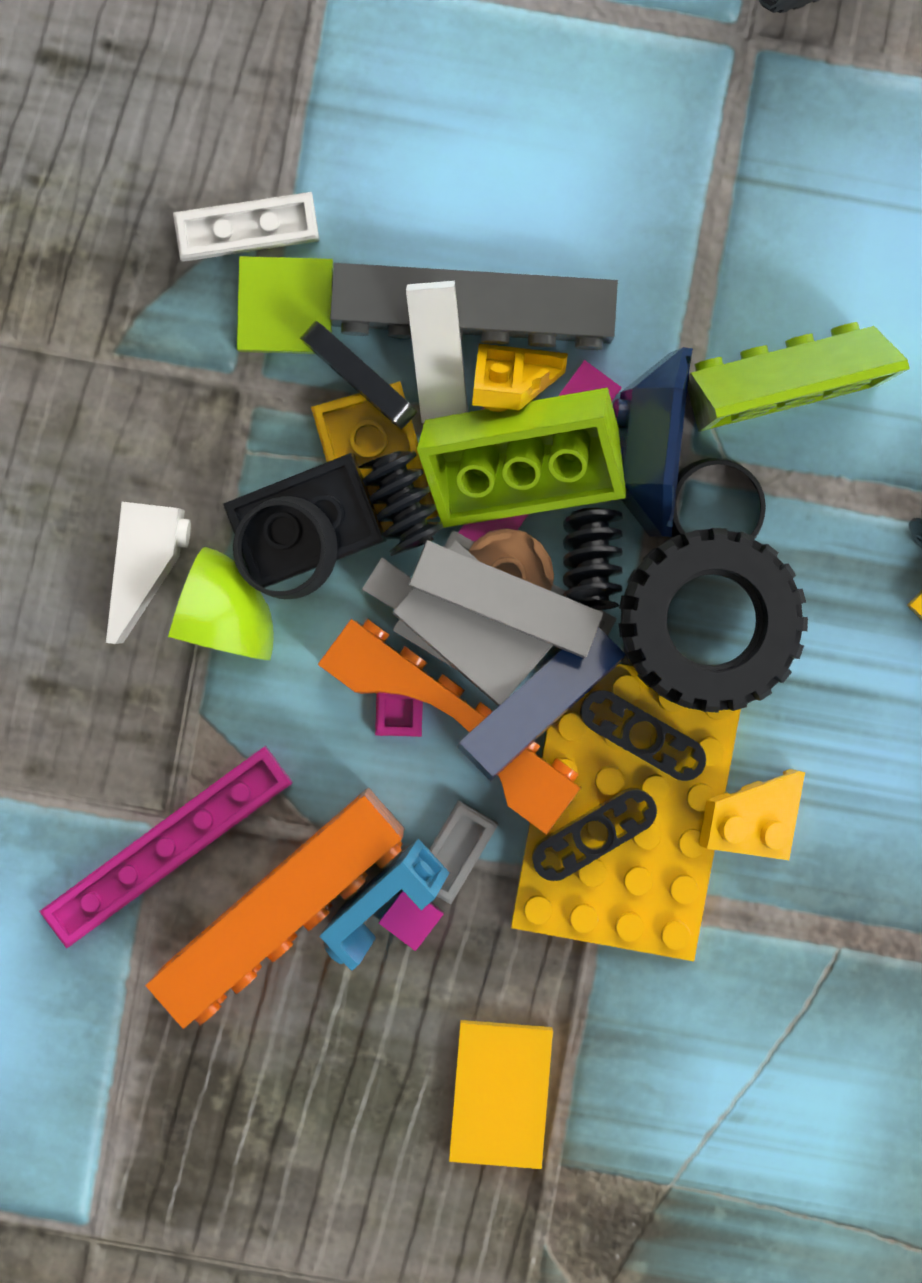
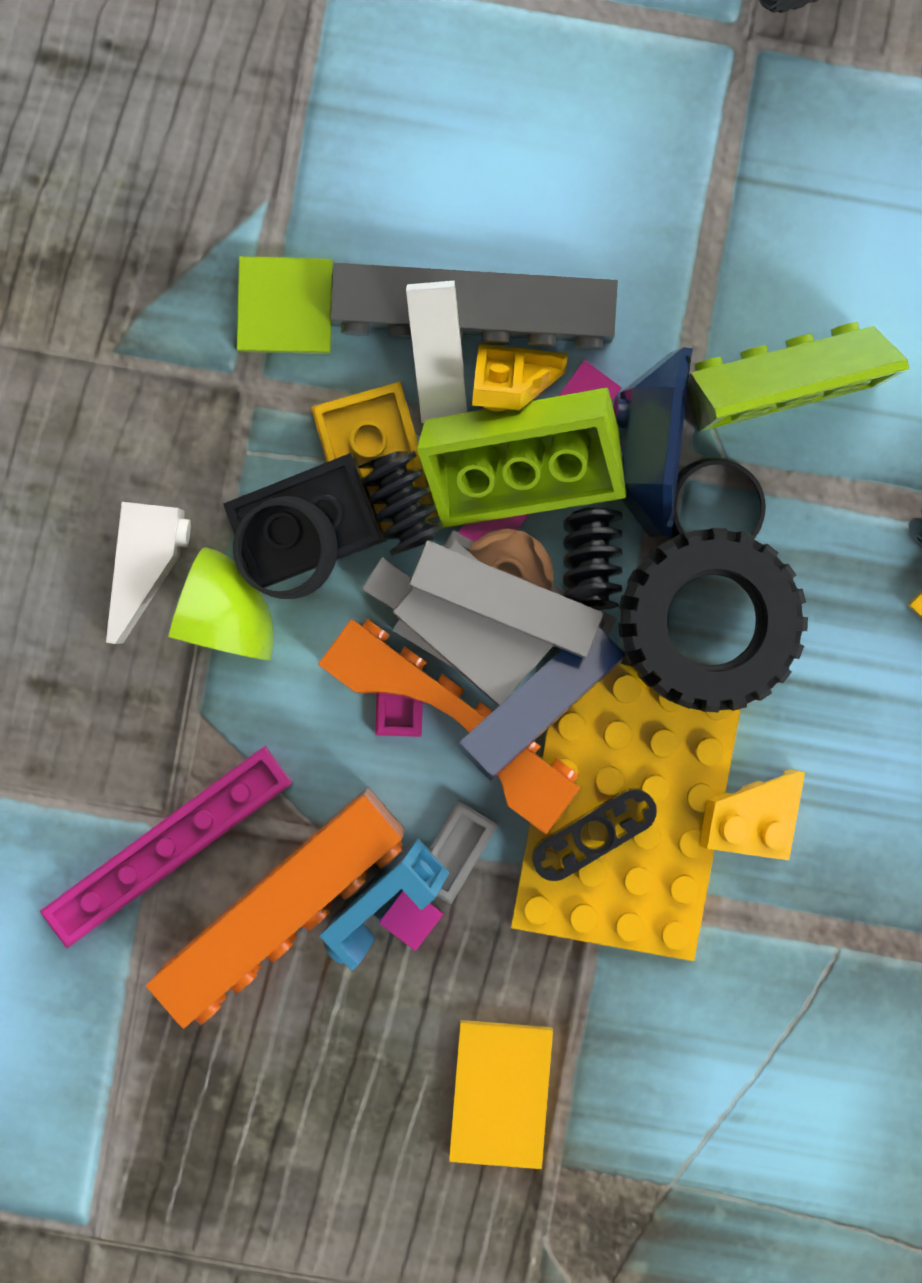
(246, 226): white tile -> none
(358, 375): black beam -> none
(666, 763): black beam -> none

